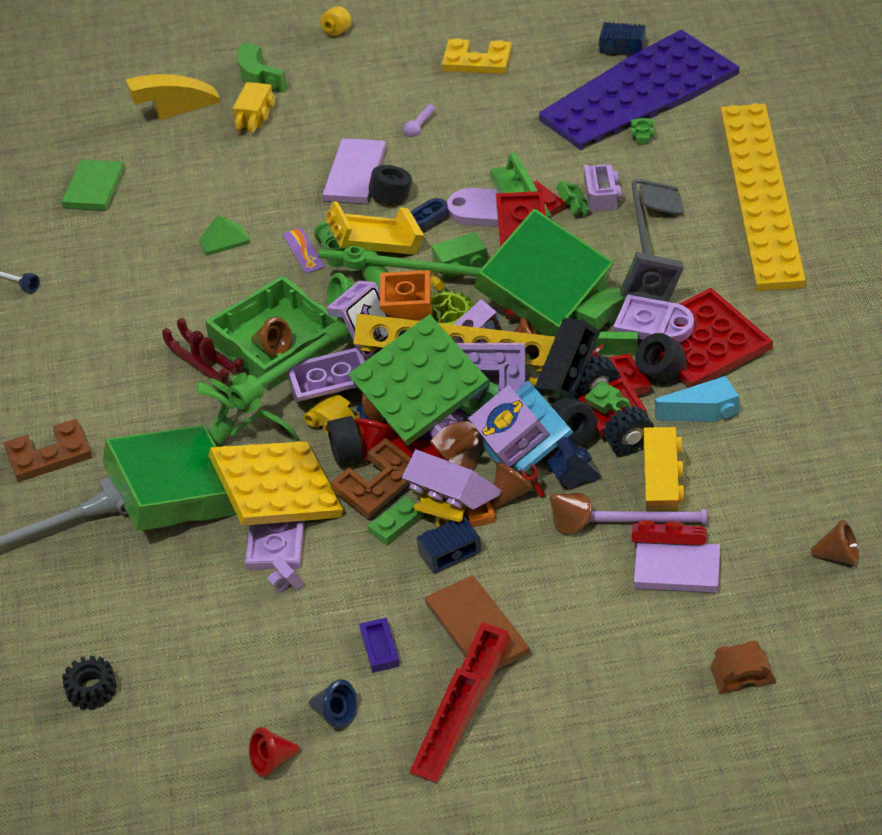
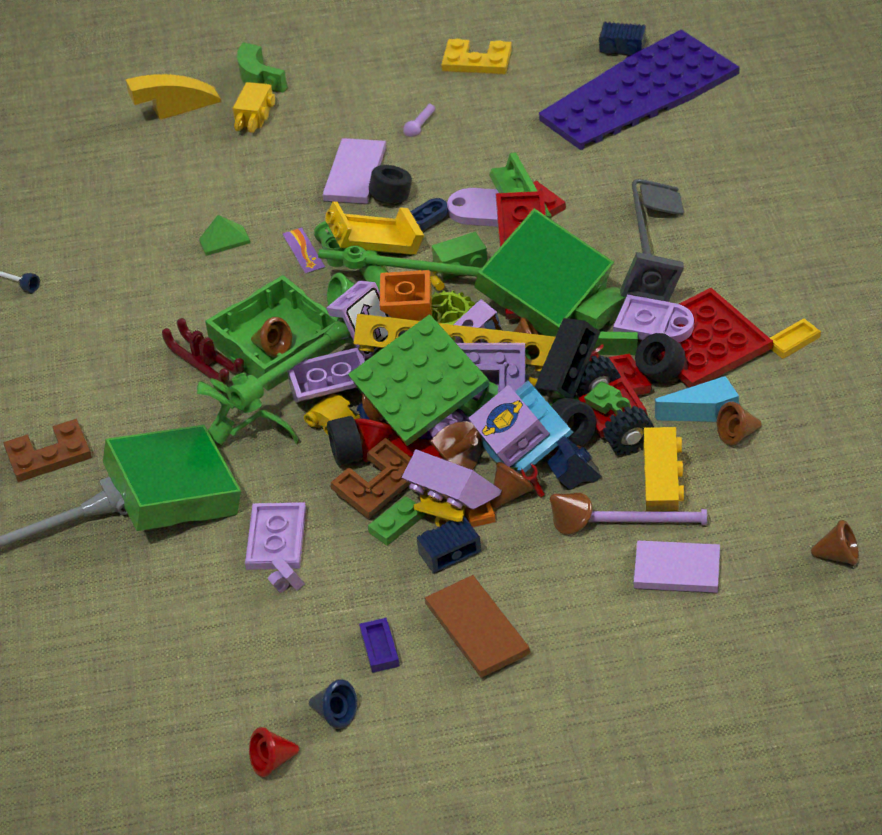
(93, 184): bright green tile -> none
(93, 694): black tyre -> none
(275, 483): yellow plate -> none
(335, 21): yellow head -> none
(460, 702): red slope -> none
(573, 196): bright green plate -> none
(602, 187): lavender window -> none
(642, 130): bright green piece -> none
(671, 533): red hinge -> none
(735, 423): none -> dark orange hat
(741, 666): dark orange cylinder -> none
(762, 198): yellow plate -> none
(794, 338): none -> yellow tile

